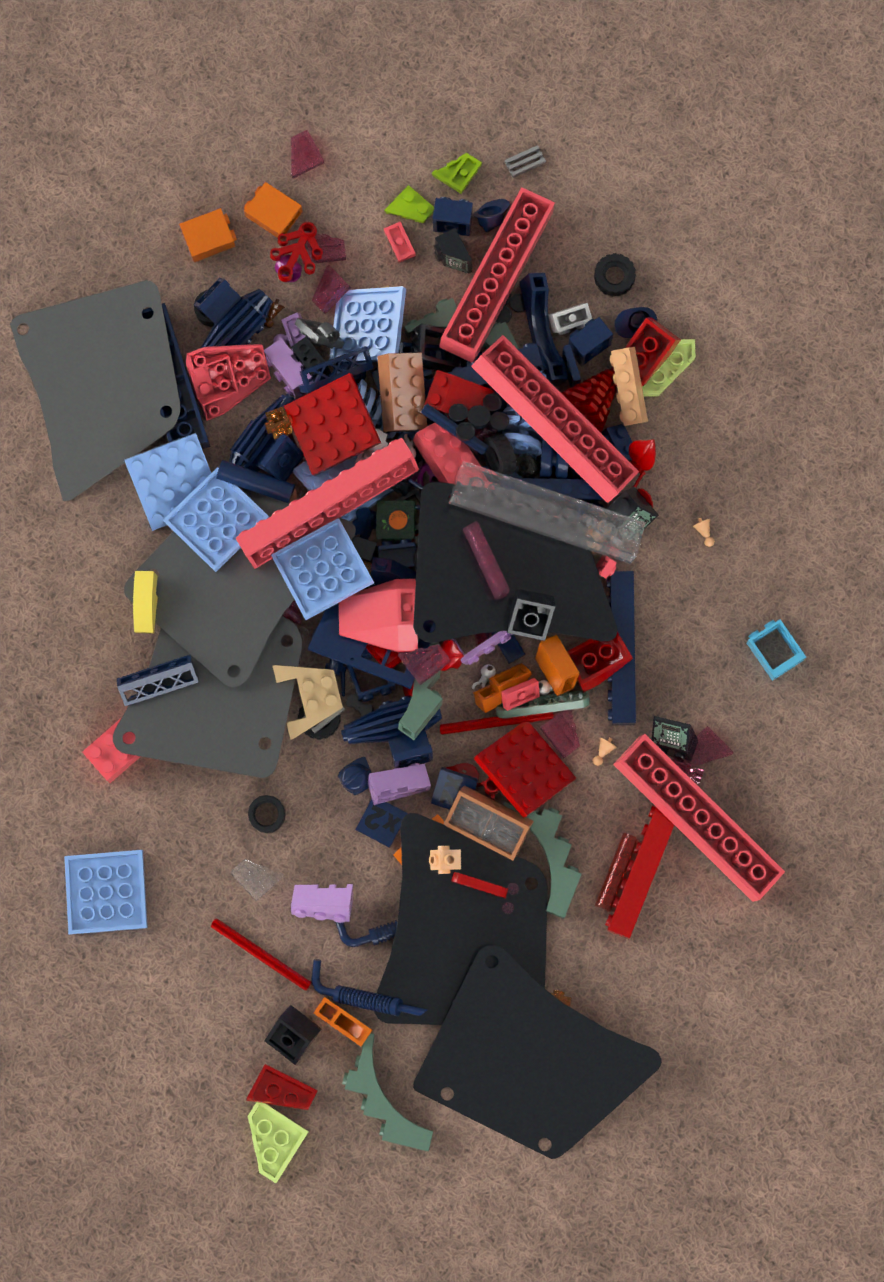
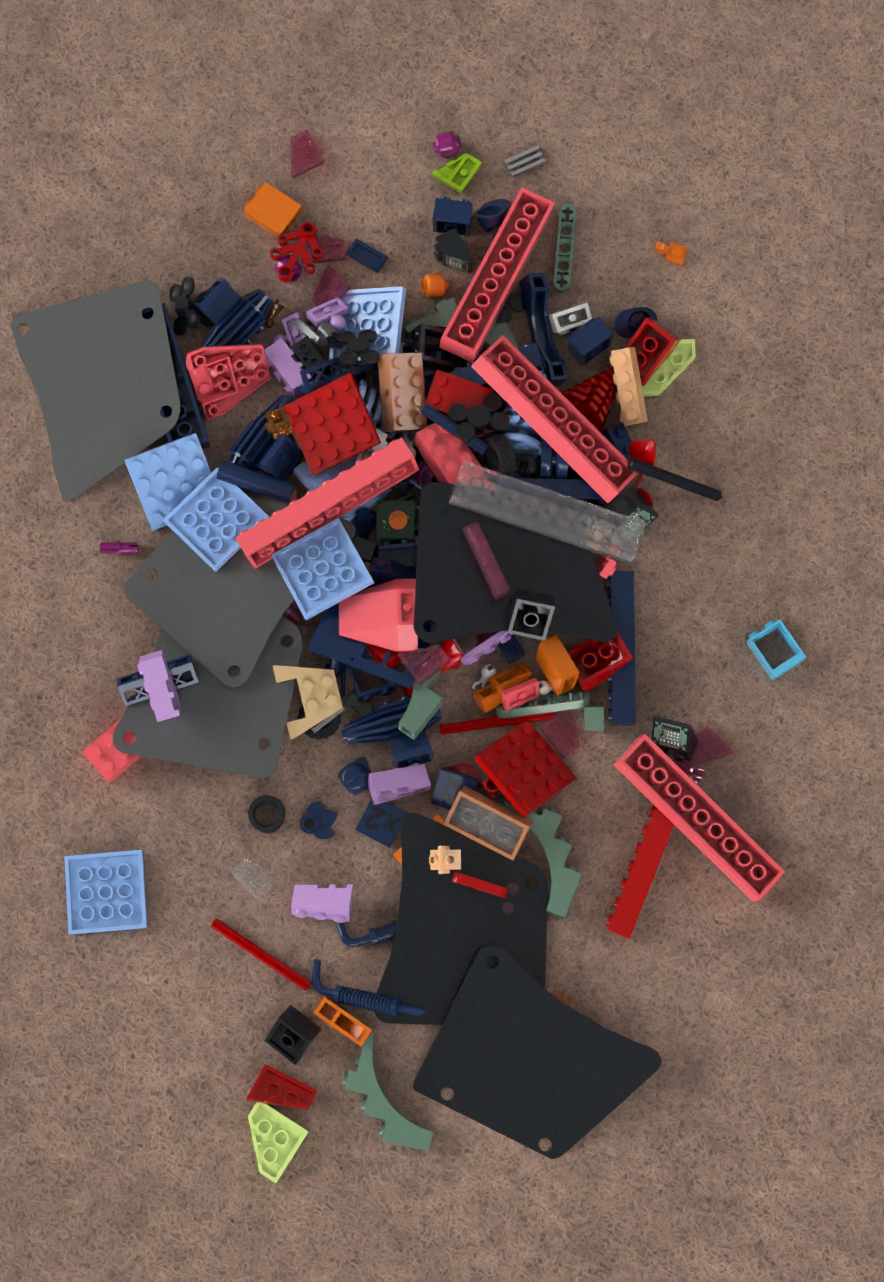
(119, 547): none -> magenta axle
(145, 601): light yellow slope -> none
(159, 685): none -> lavender wedge
(184, 306): none -> black piece
(208, 234): orange brick -> none
(322, 820): none -> dark blue plate
(329, 312): none -> lavender plate
(358, 347): none -> black piece
(366, 255): none -> dark blue tile
(399, 242): coral plate -> none
(410, 206): lime wing -> none
(434, 285): none -> orange head
(447, 144): none -> magenta head
(564, 239): none -> sand green beam
(571, 366): dark blue tile -> none
(594, 719): none -> sand green panel
(604, 748): light nougat piece -> none
(616, 872): clear red brick -> none
(623, 263): black tyre -> none
(674, 252): none -> orange plate
(674, 479): none -> black axle
(703, 528): light nougat piece -> none

